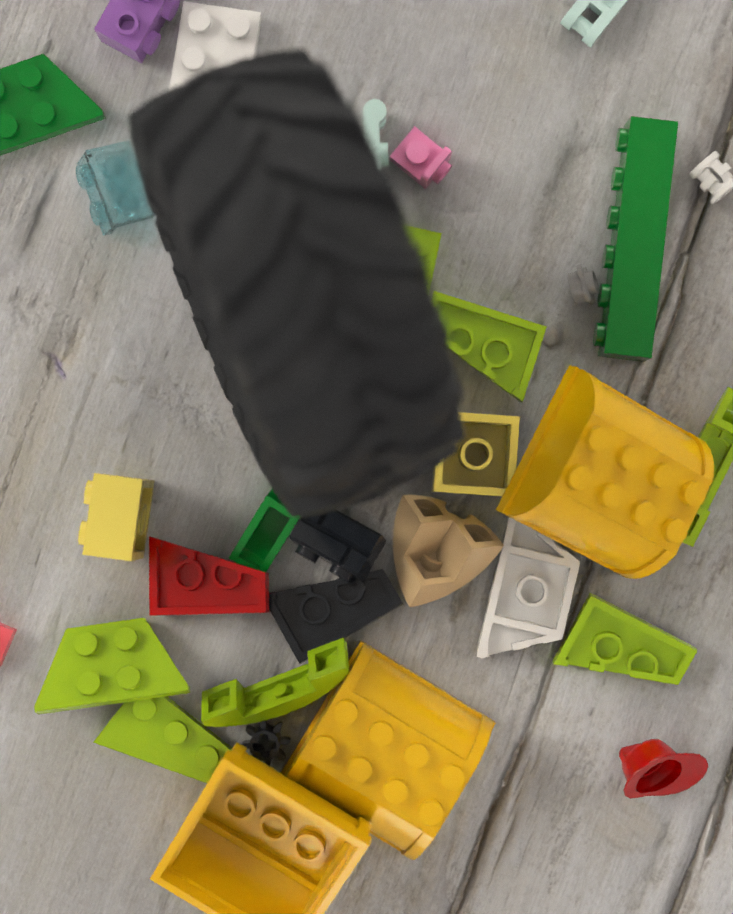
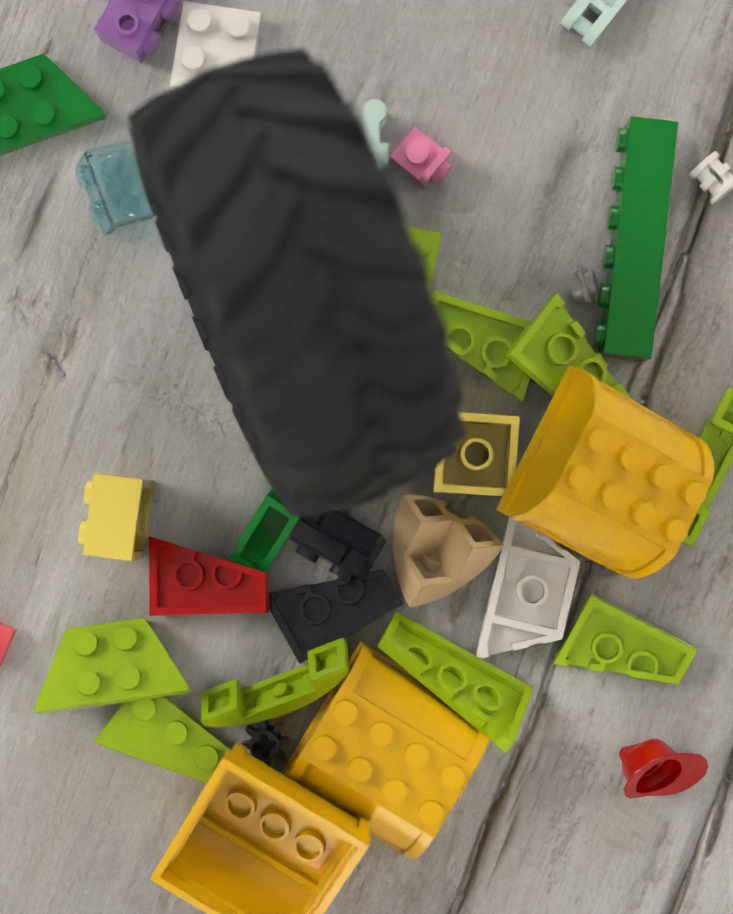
(466, 683): none -> lime wing
(554, 343): none -> lime wing

